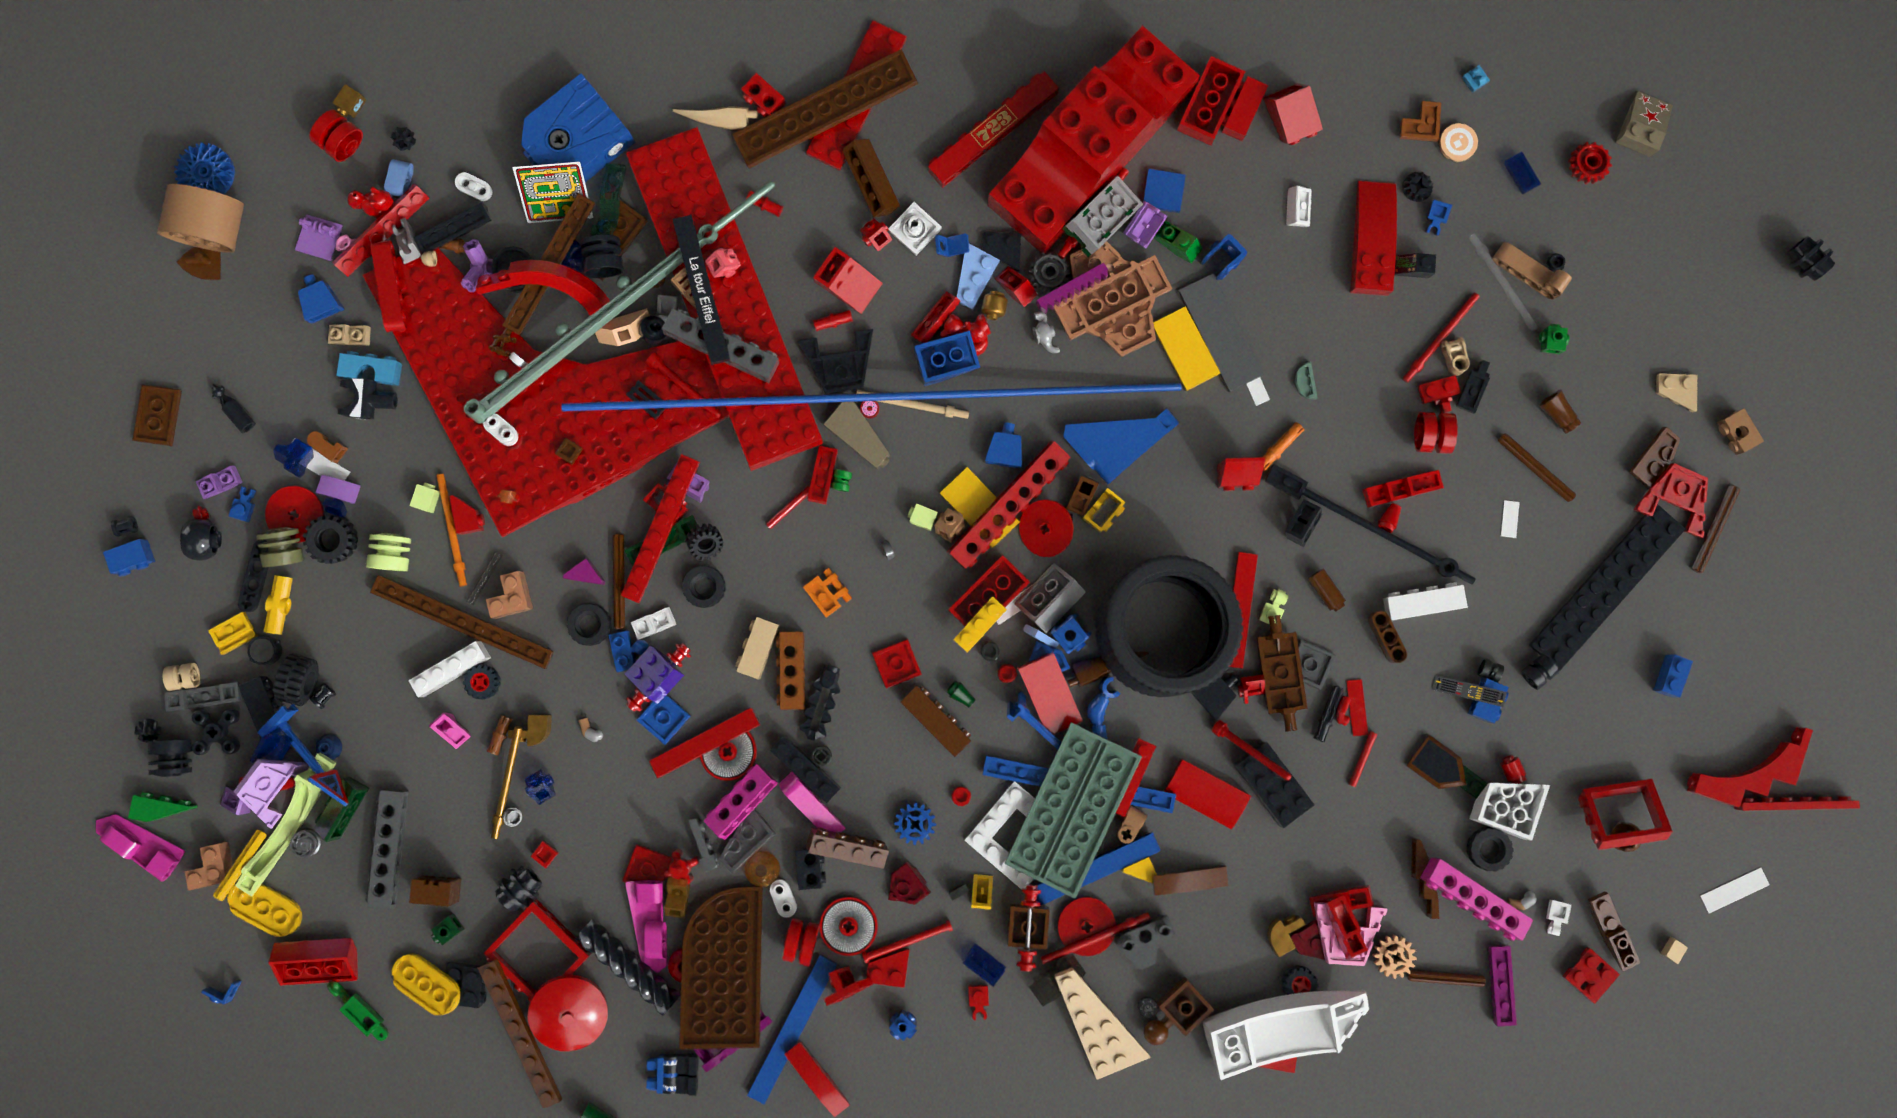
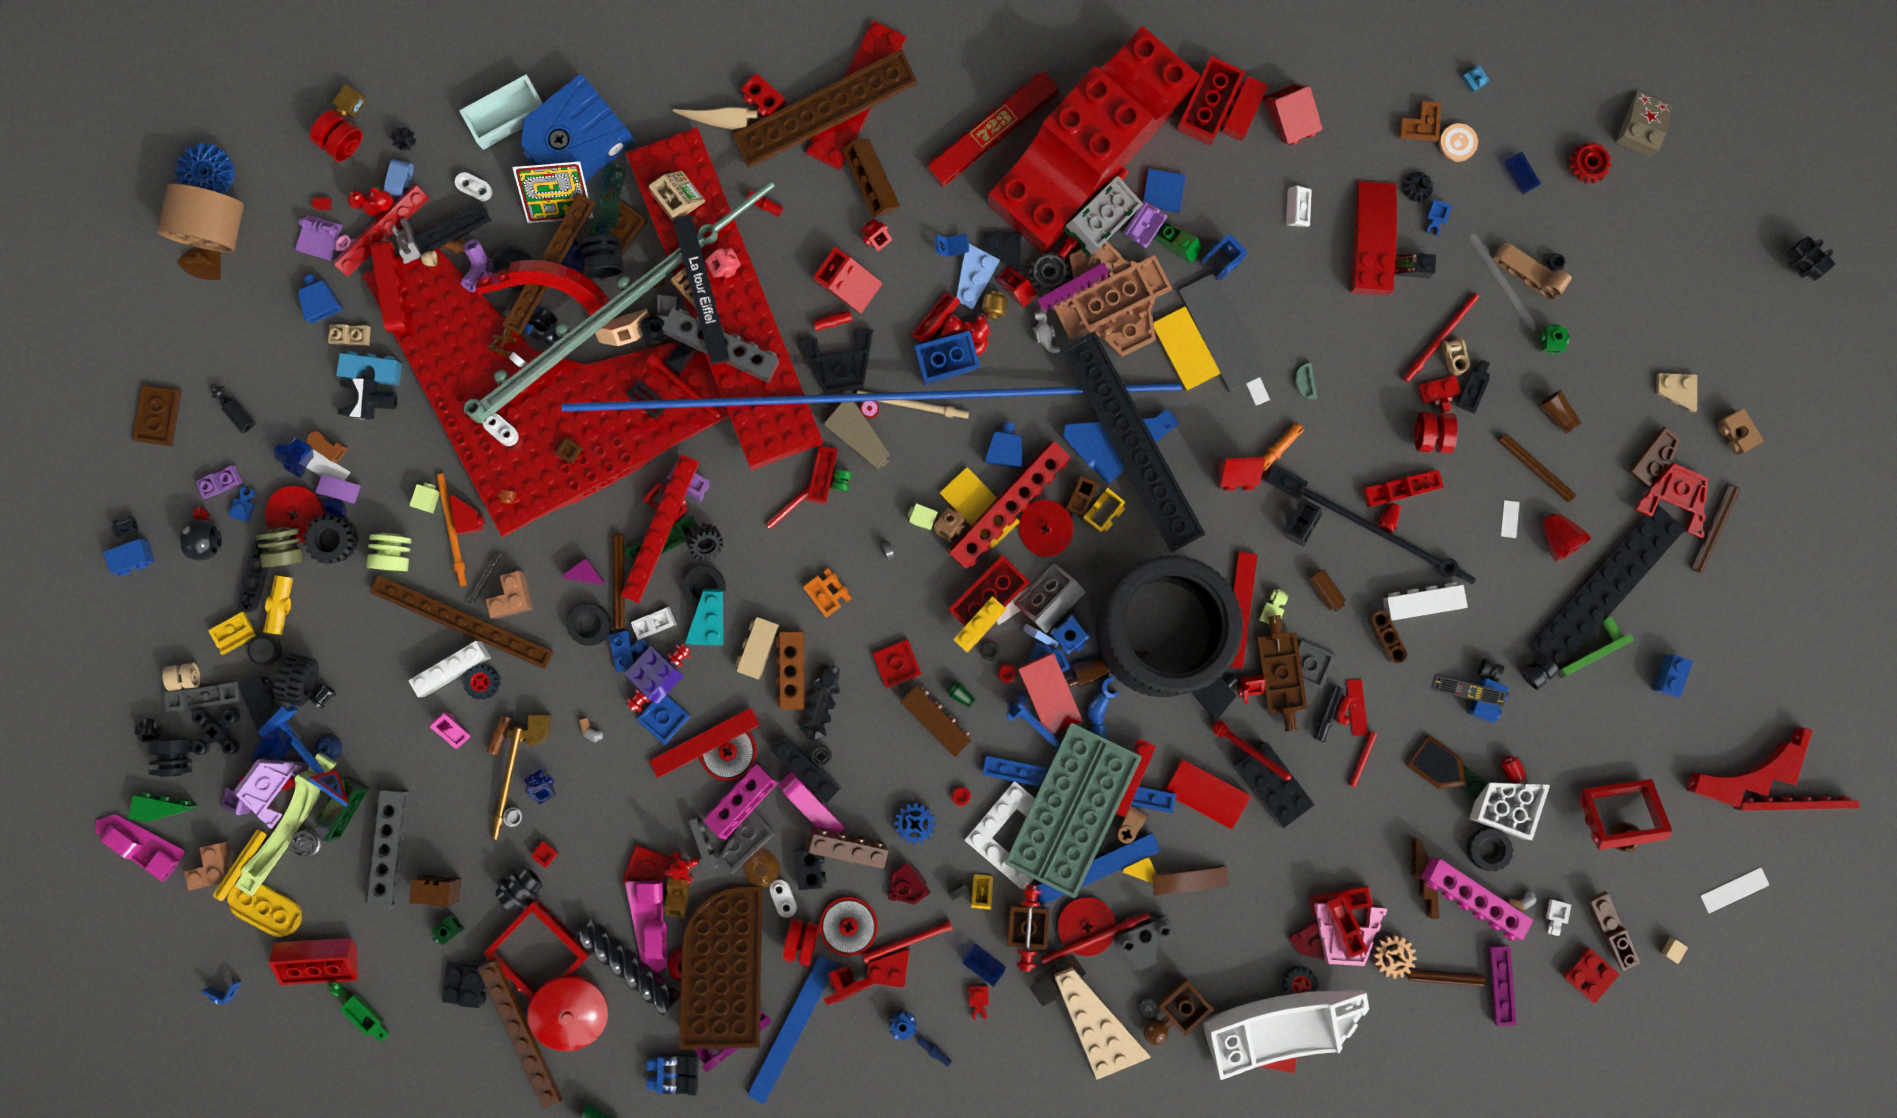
(322, 204): none -> red piece
(426, 984): yellow tile -> none
(501, 111): none -> light aqua piece
(542, 325): none -> black piece
(676, 194): none -> tan slope
(680, 358): none -> black slope
(708, 620): none -> teal wing
(817, 1079): red slope -> none
(915, 228): white plate -> none
(934, 1051): none -> dark blue bar
(1132, 442): none -> black plate
(1279, 934): pearl gold brick -> none
(1563, 536): none -> red cone
(1618, 642): none -> bright green piece

